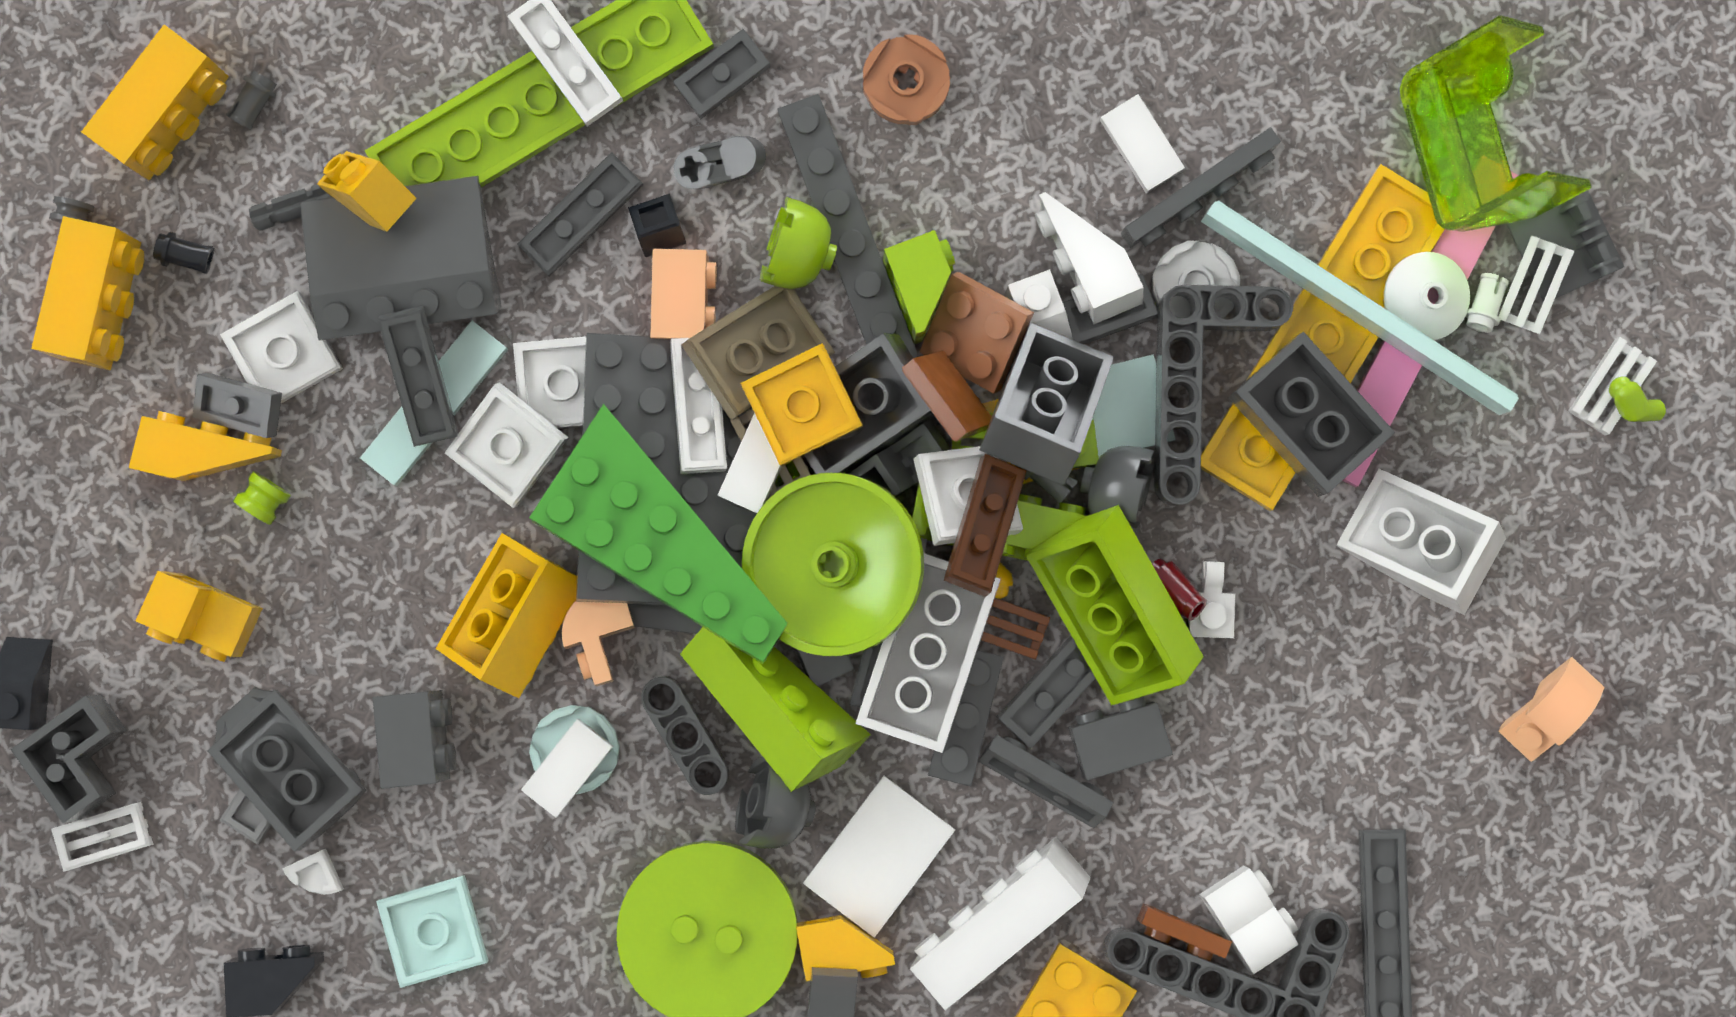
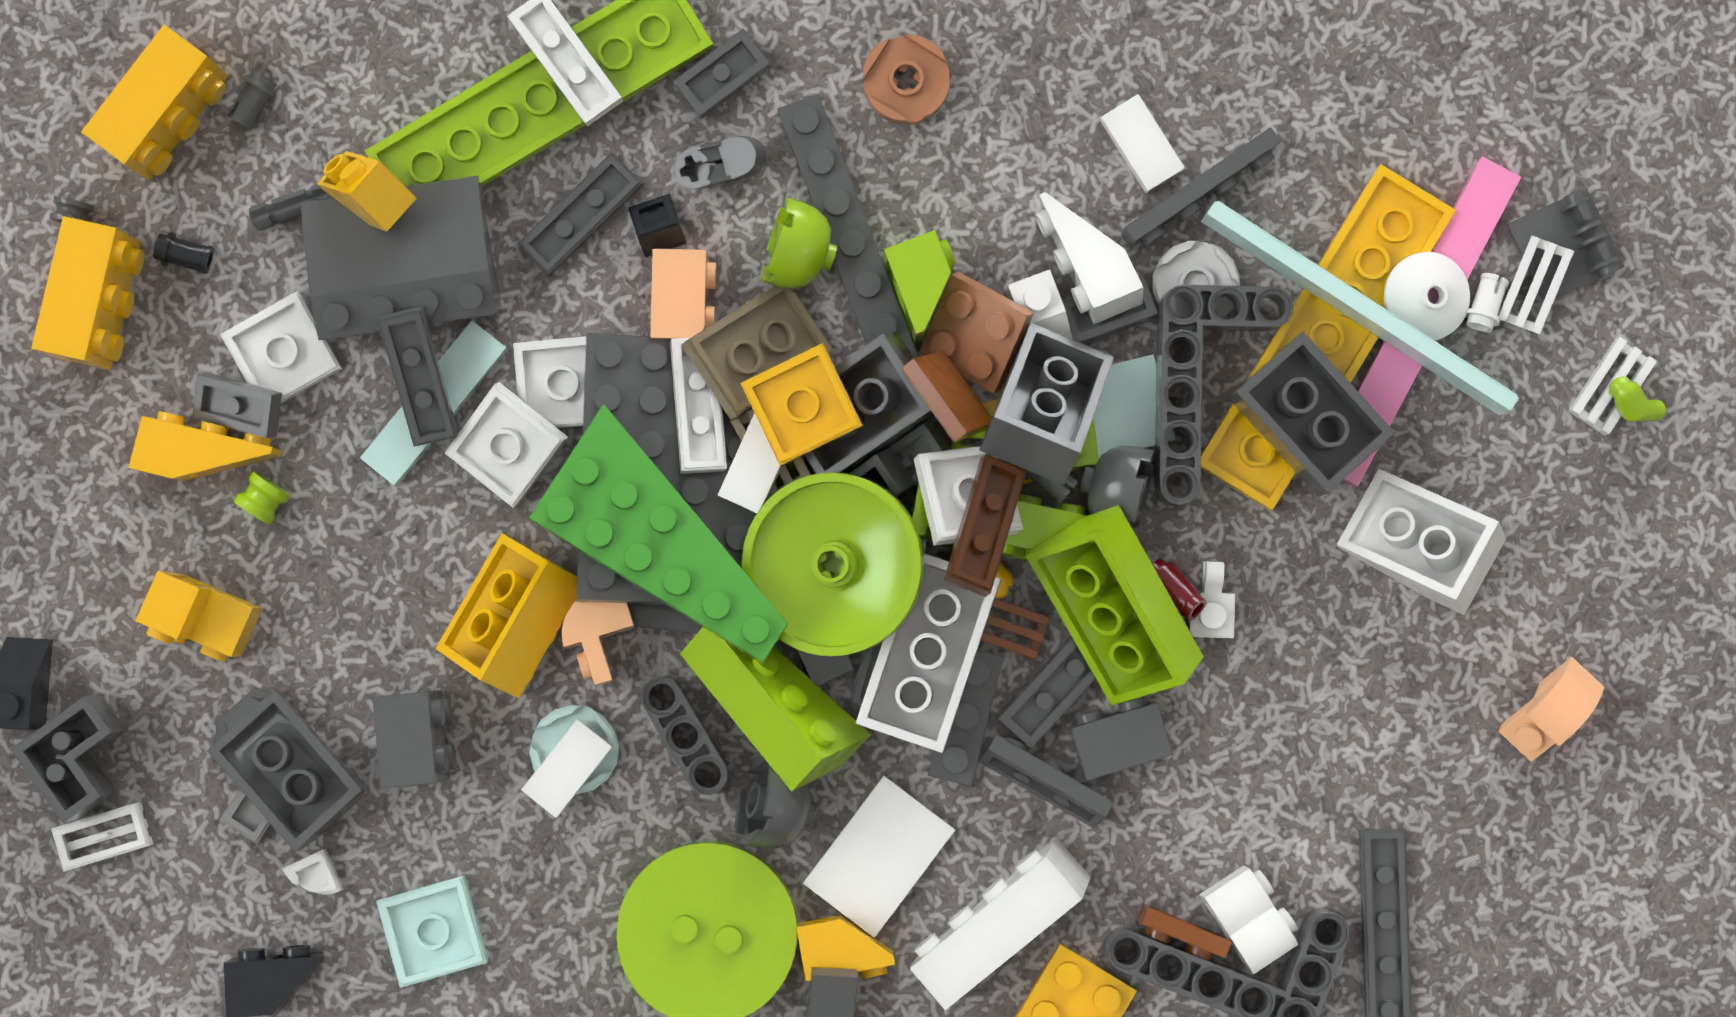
(1459, 138): clear neon green windscreen -> none

